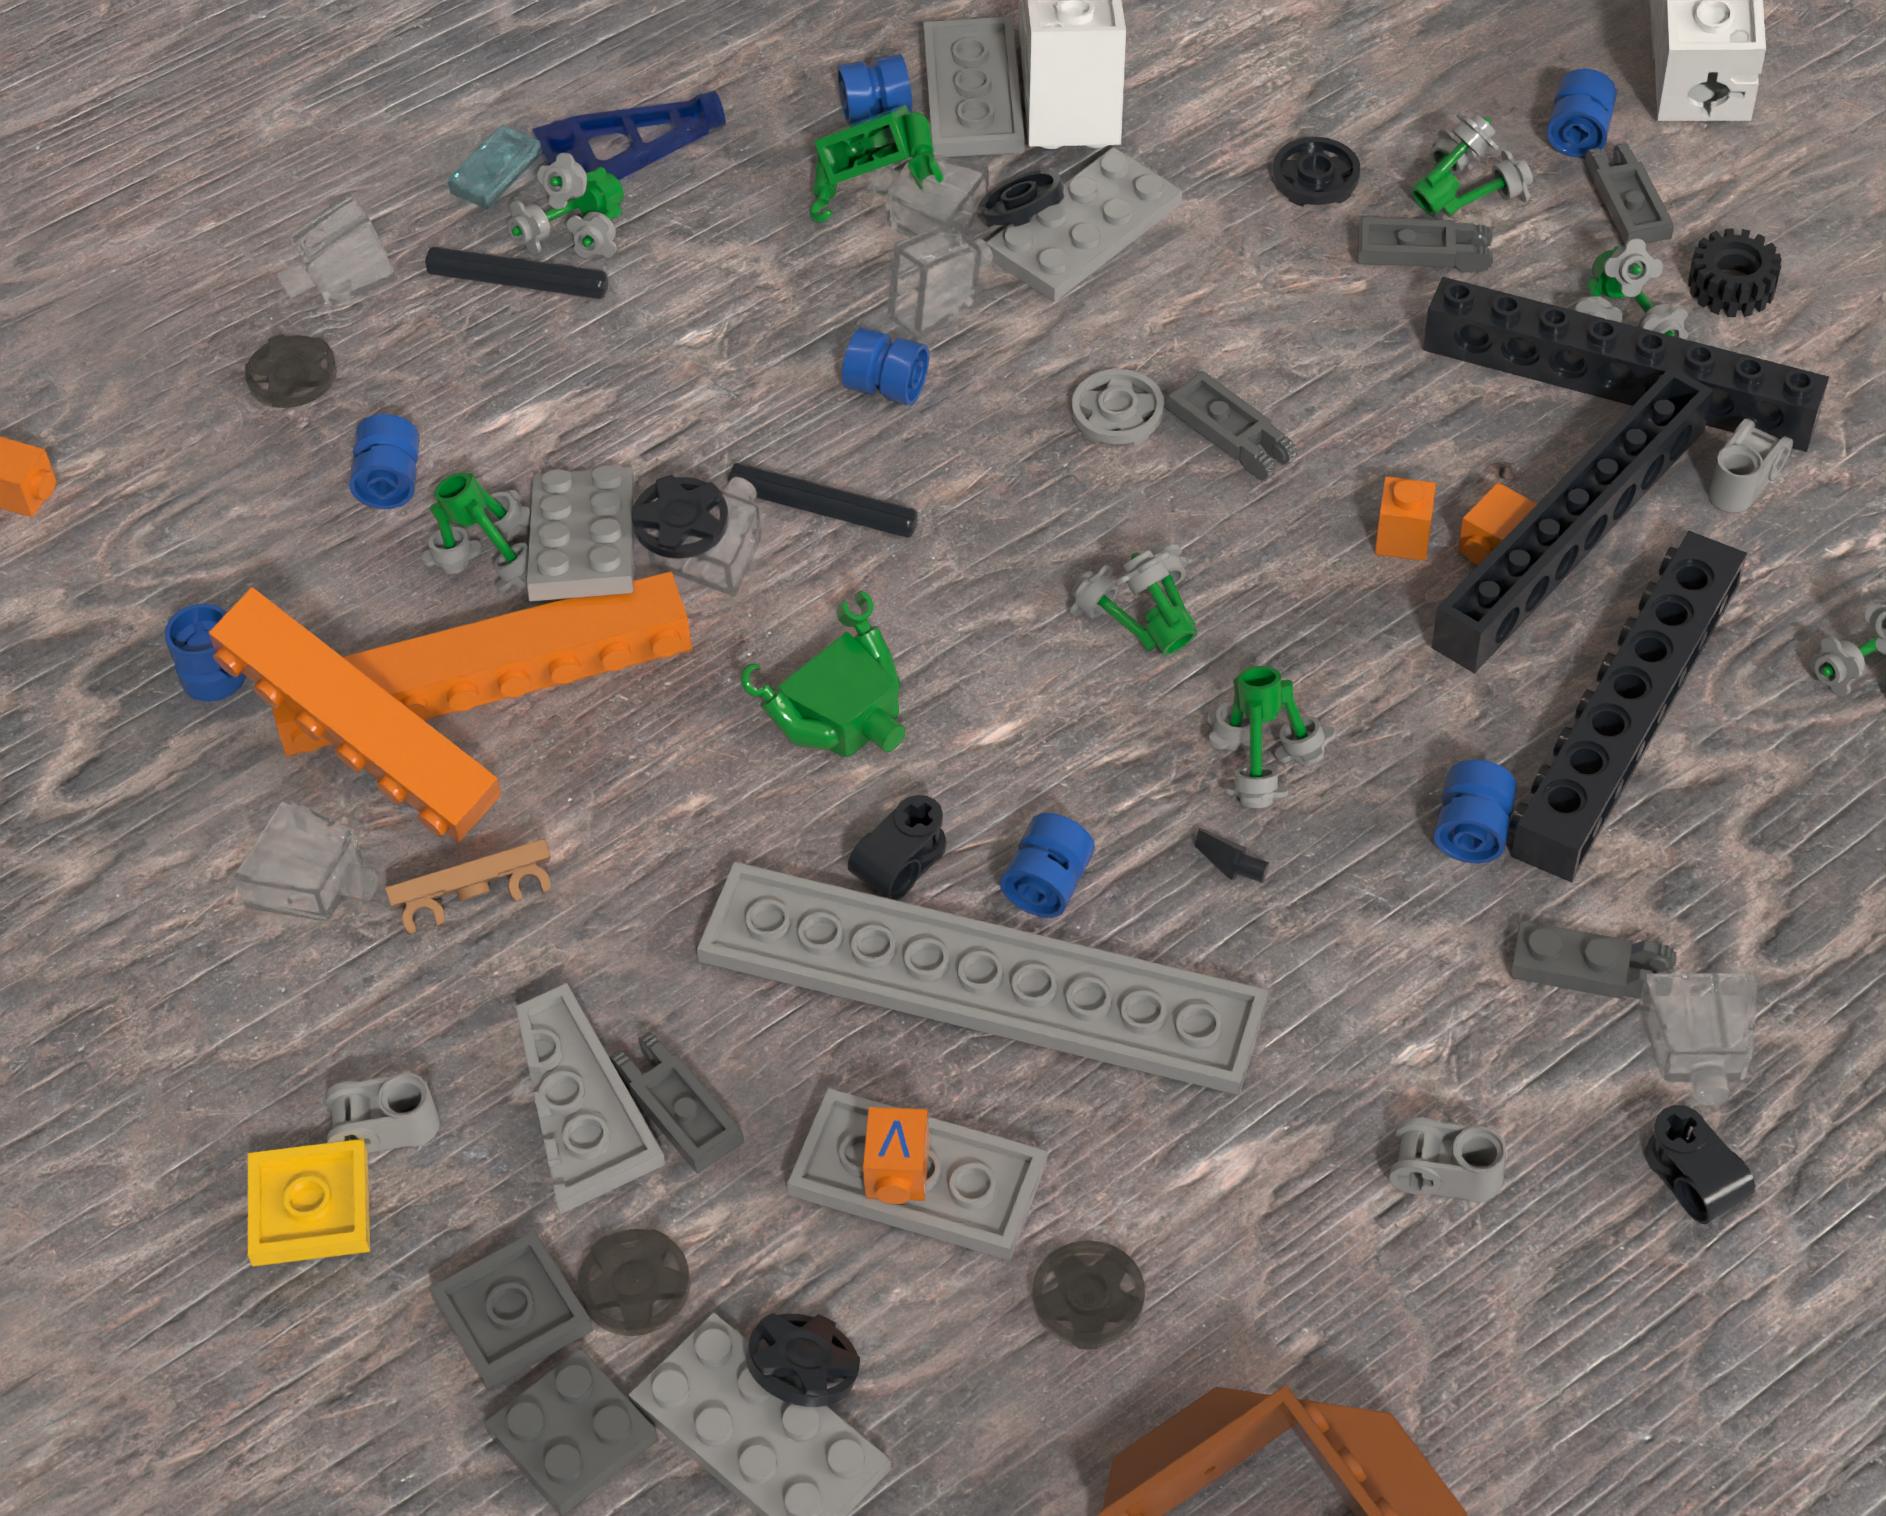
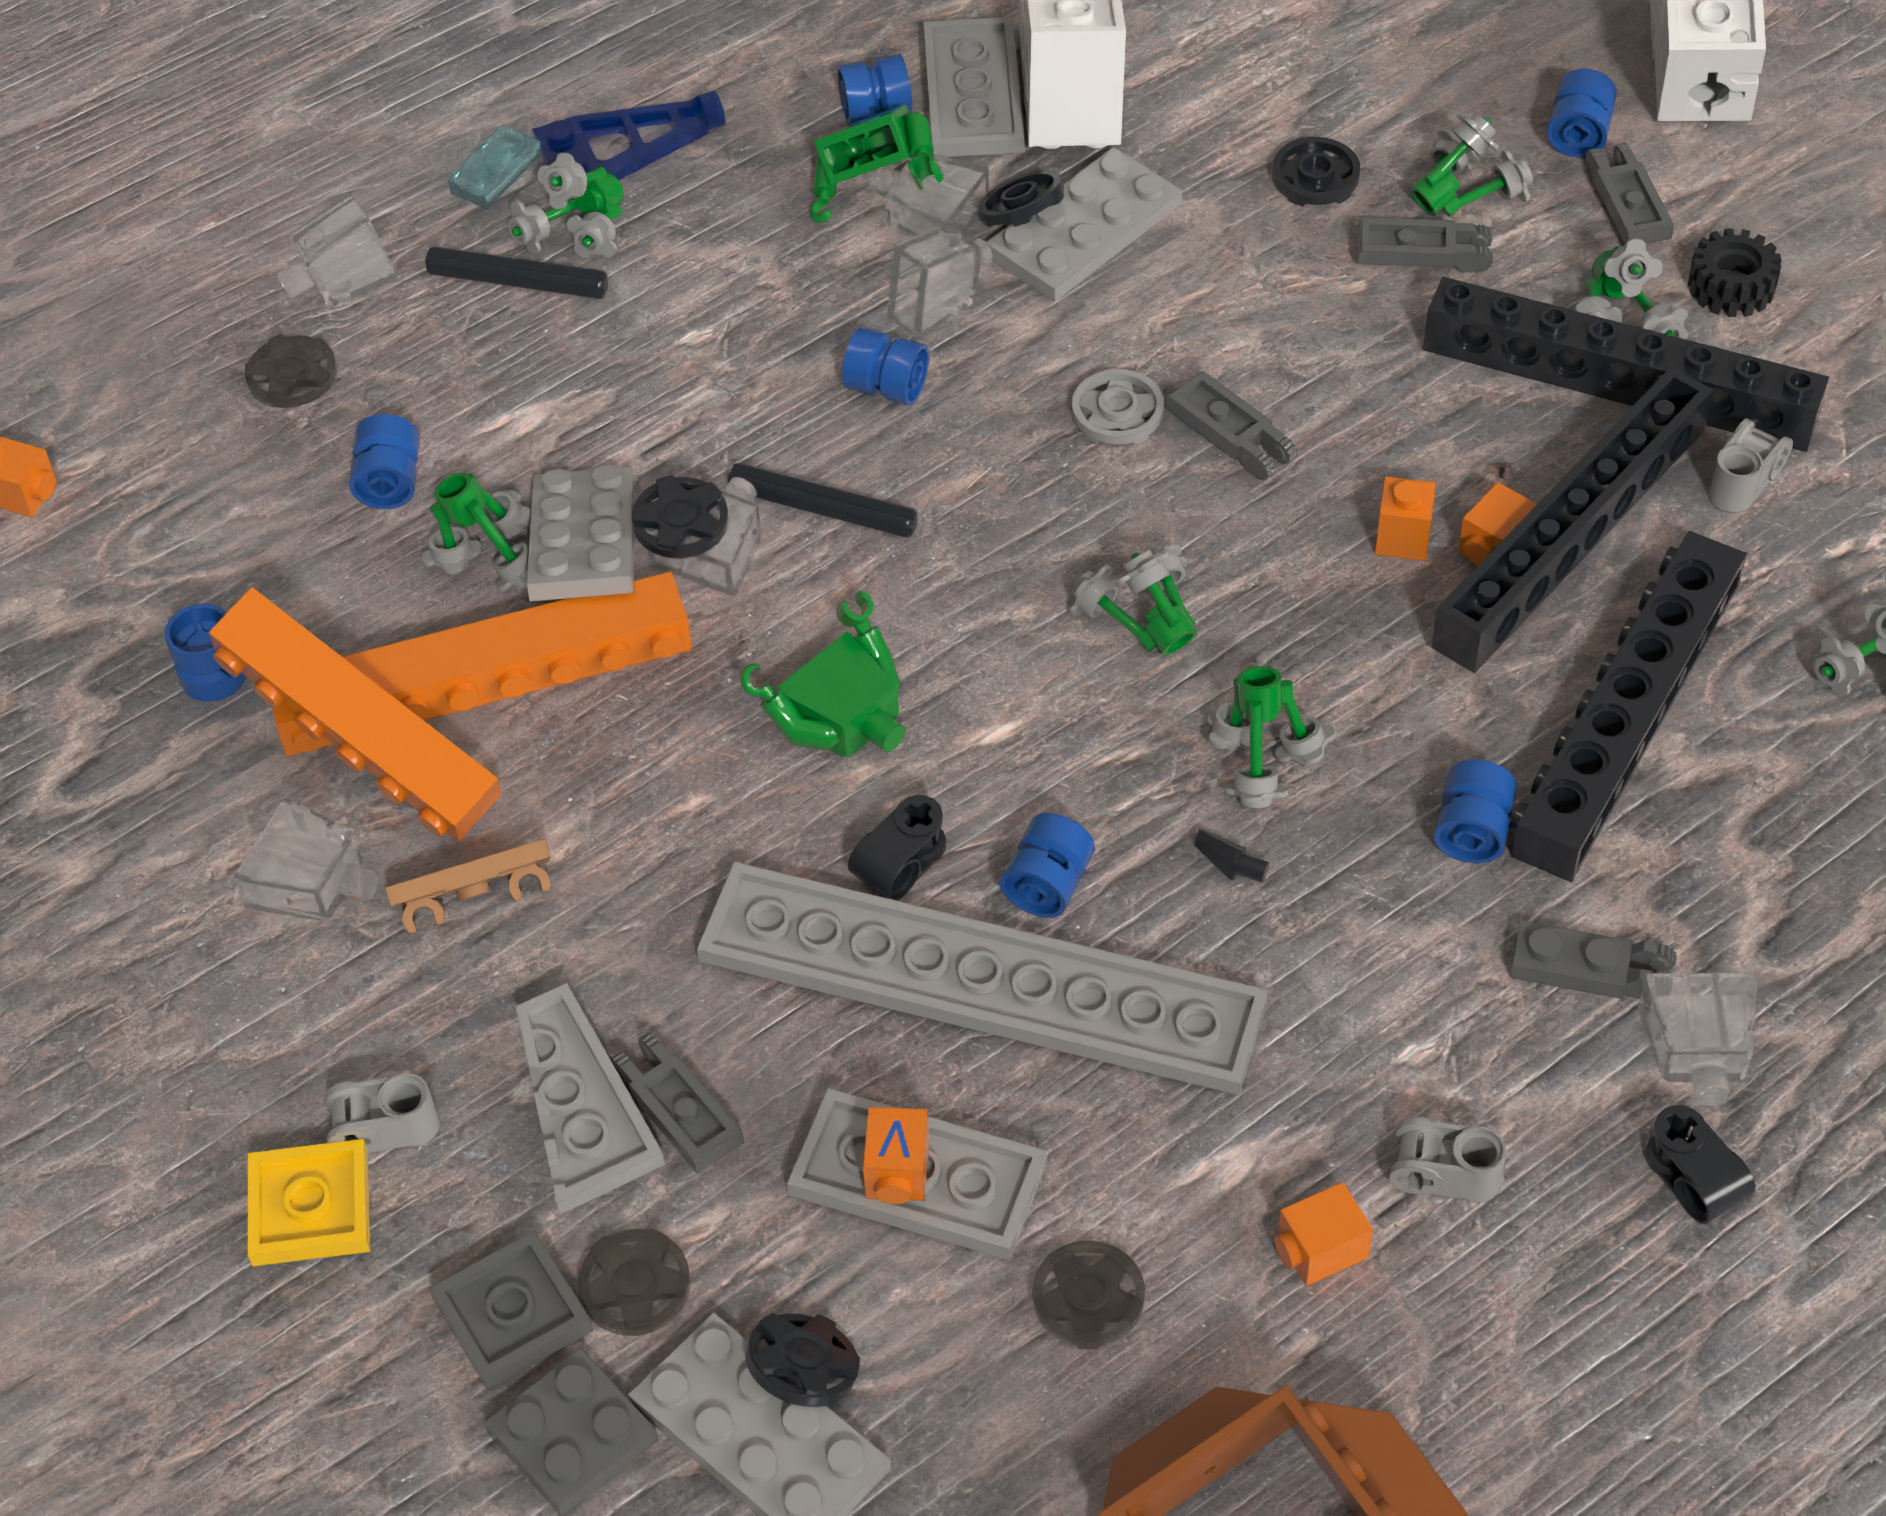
(1323, 1234): none -> orange brick

